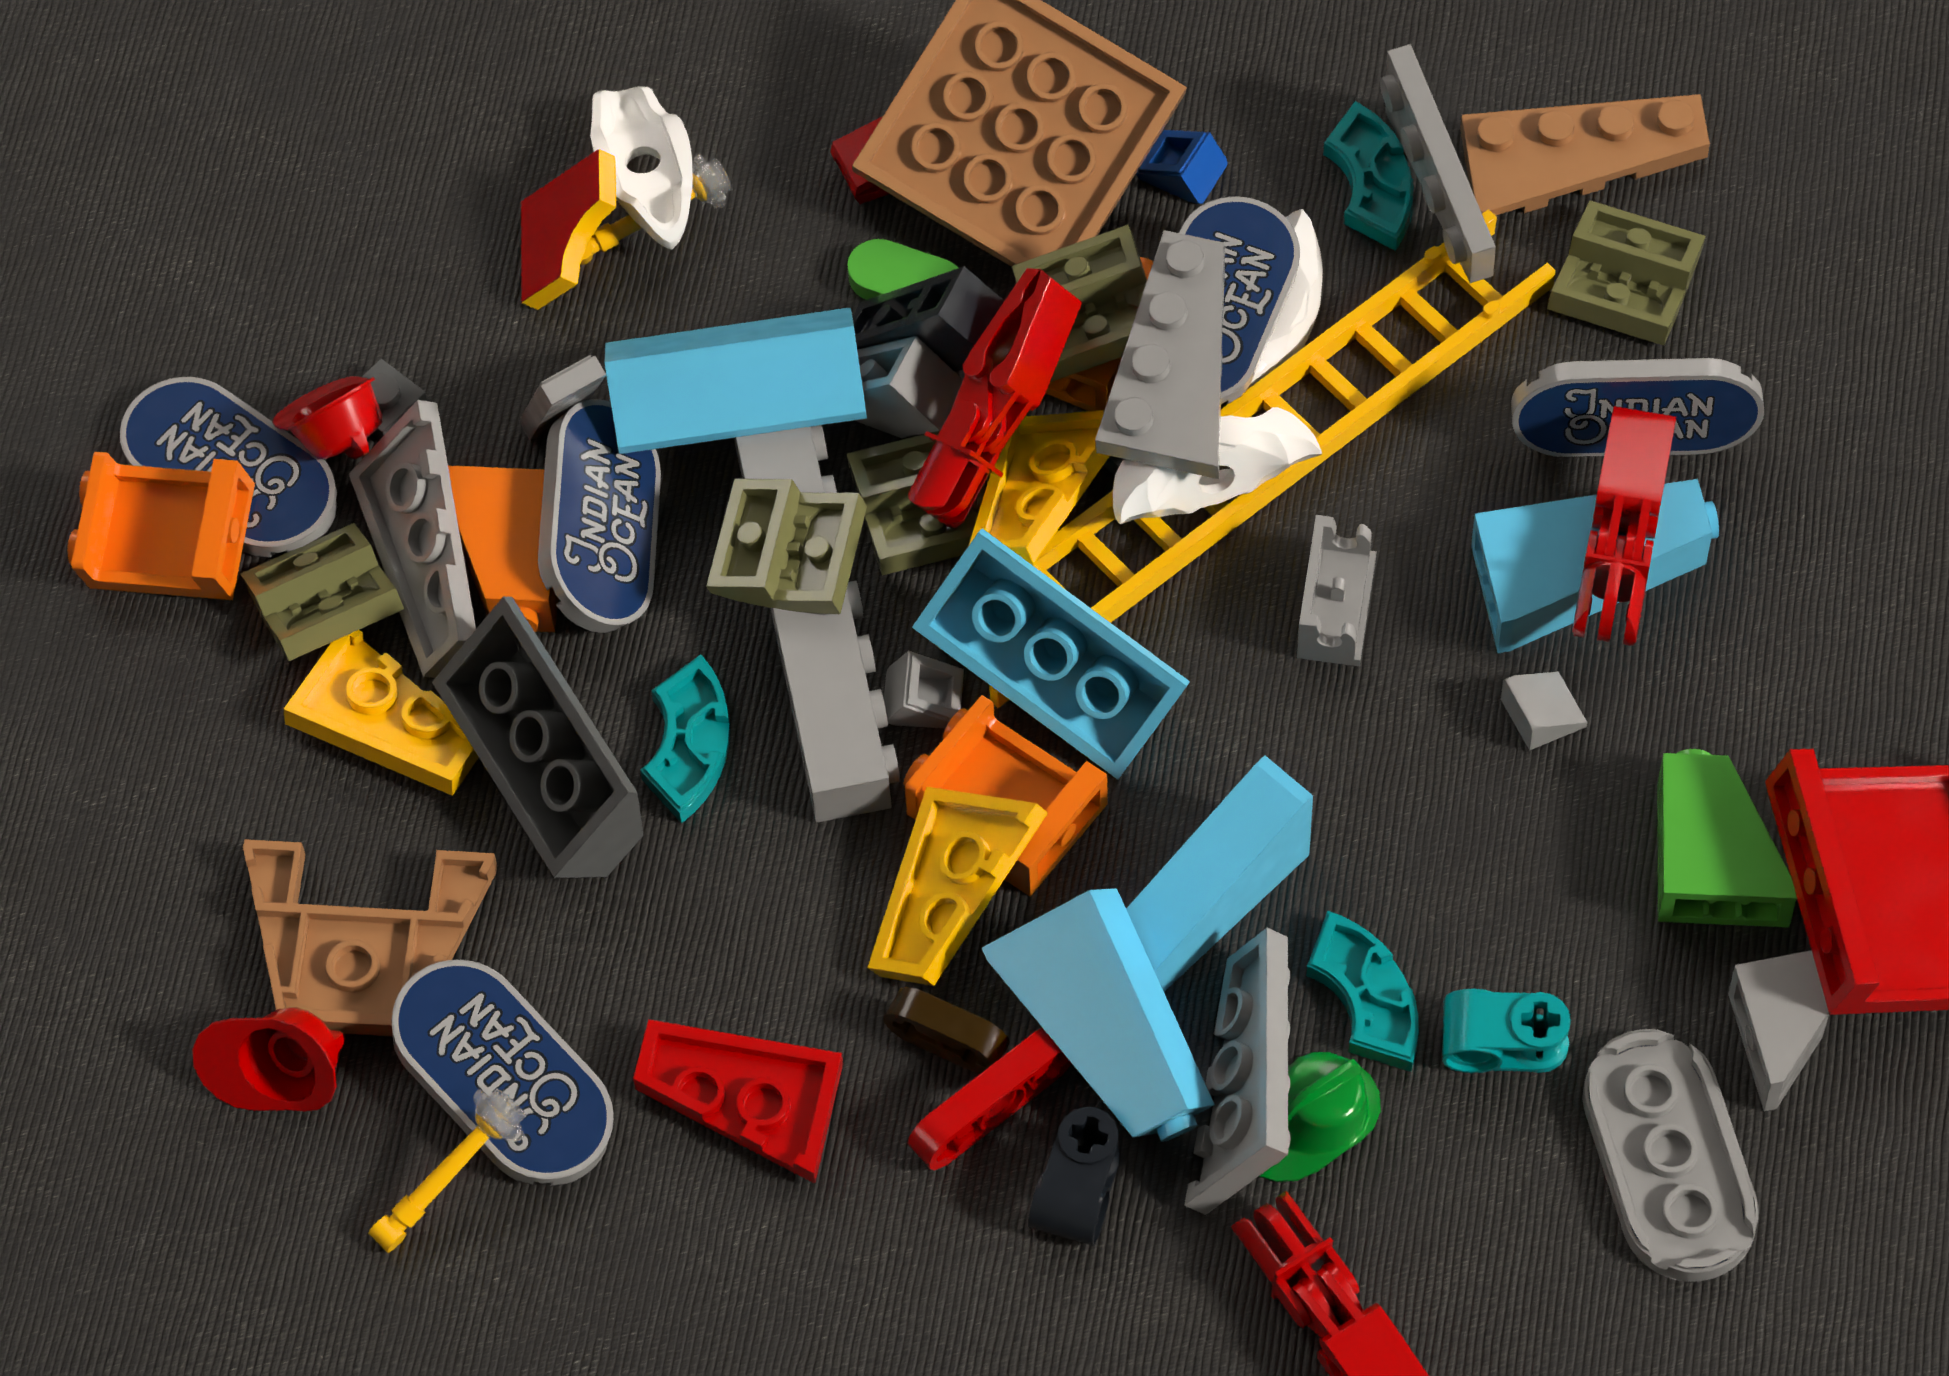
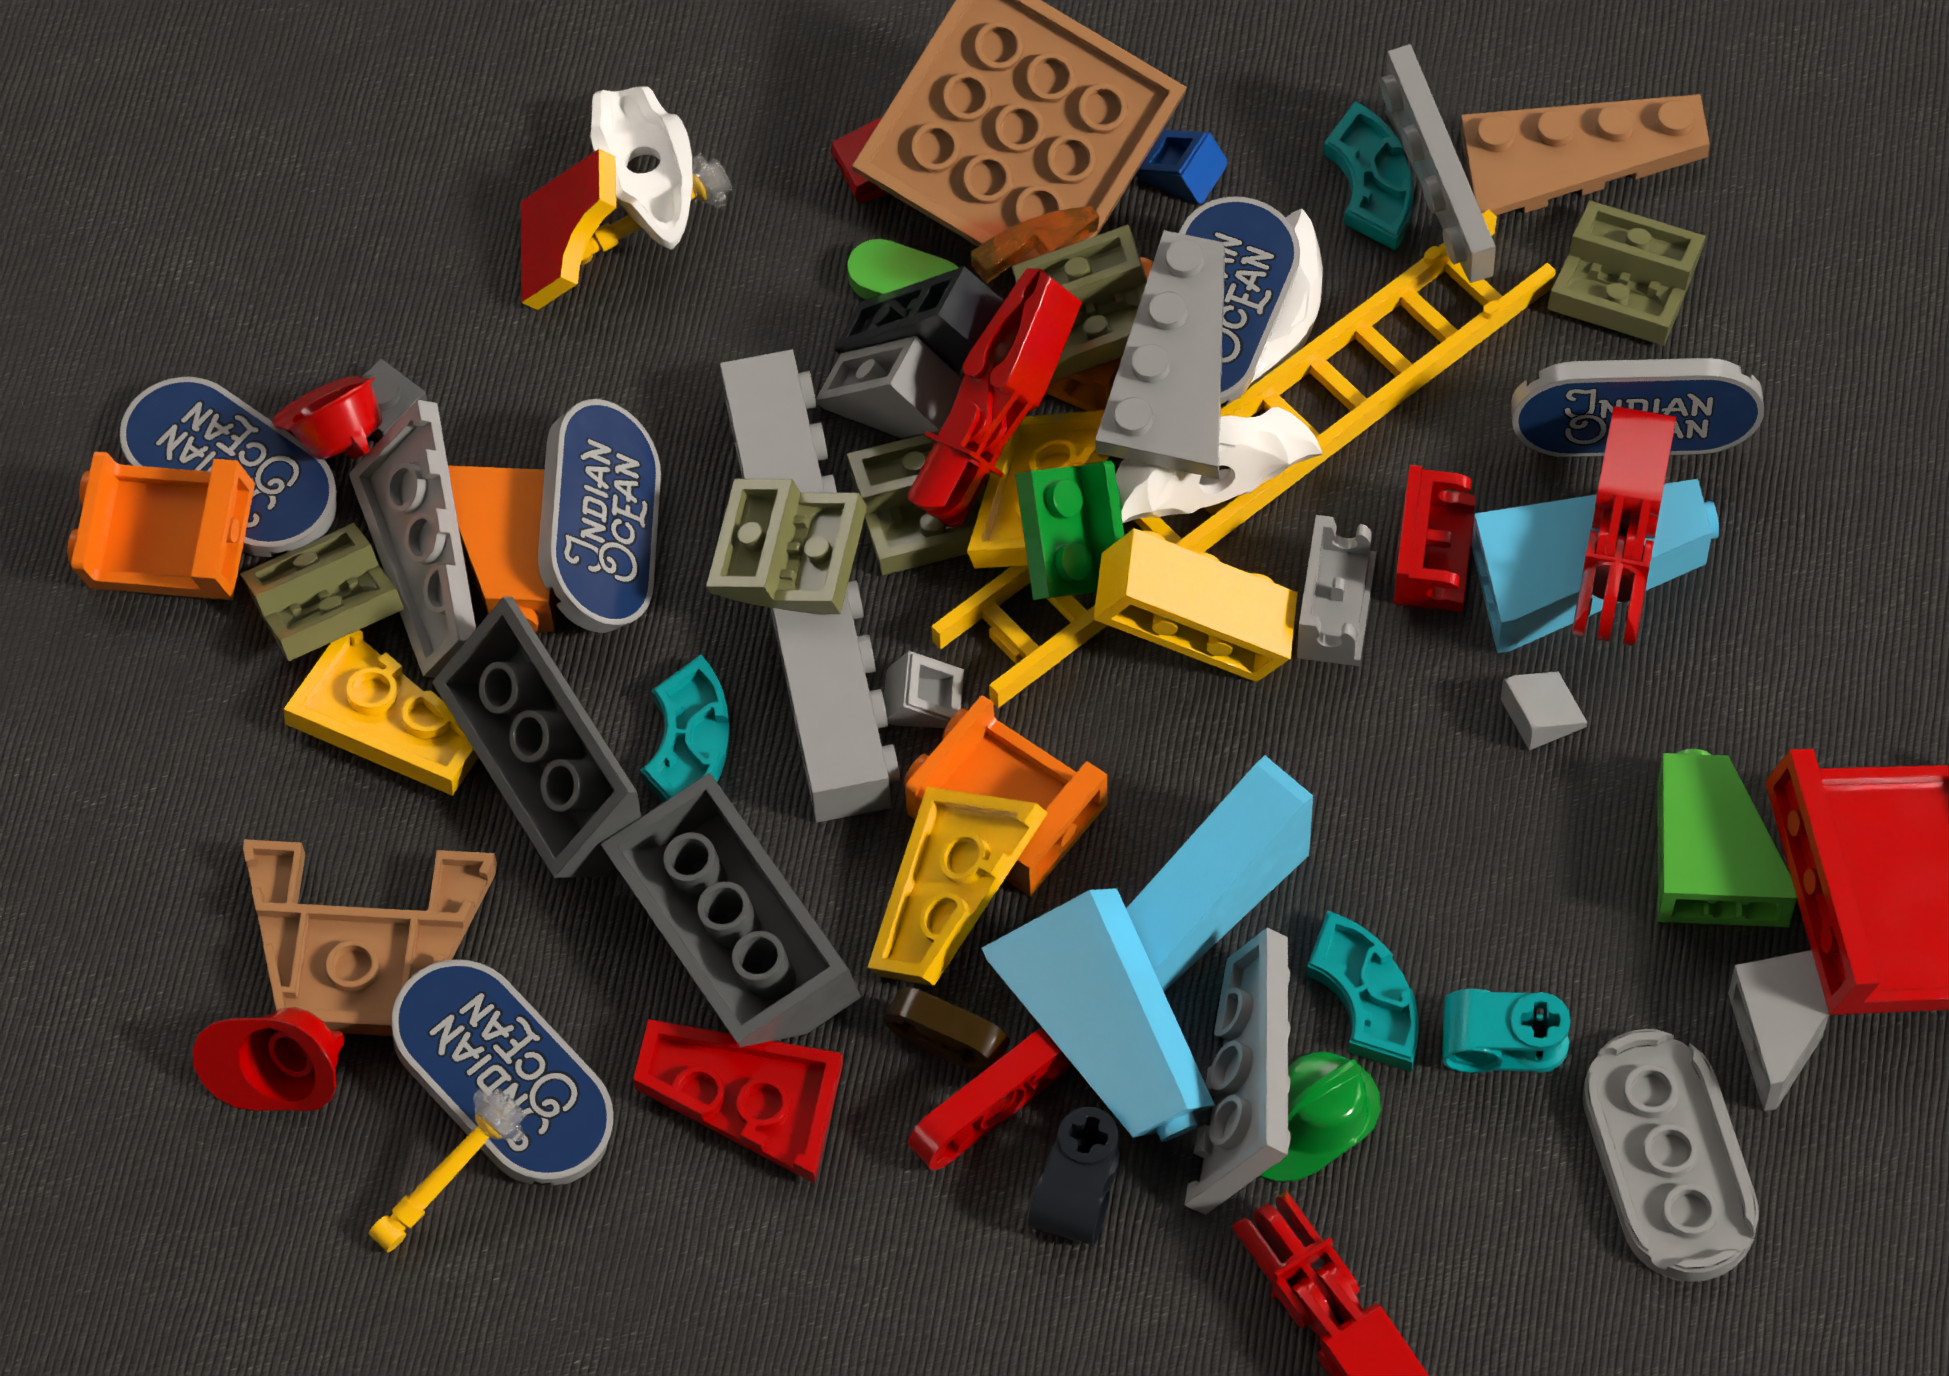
(561, 393): light grey tile -> none
(731, 917): none -> dark grey slope
(734, 380): medium azure slope -> none
(1043, 233): none -> clear orange slope
(1050, 654): medium azure slope -> none
(1067, 525): none -> green bracket
(1195, 605): none -> yellow brick
(1435, 540): none -> red hinge

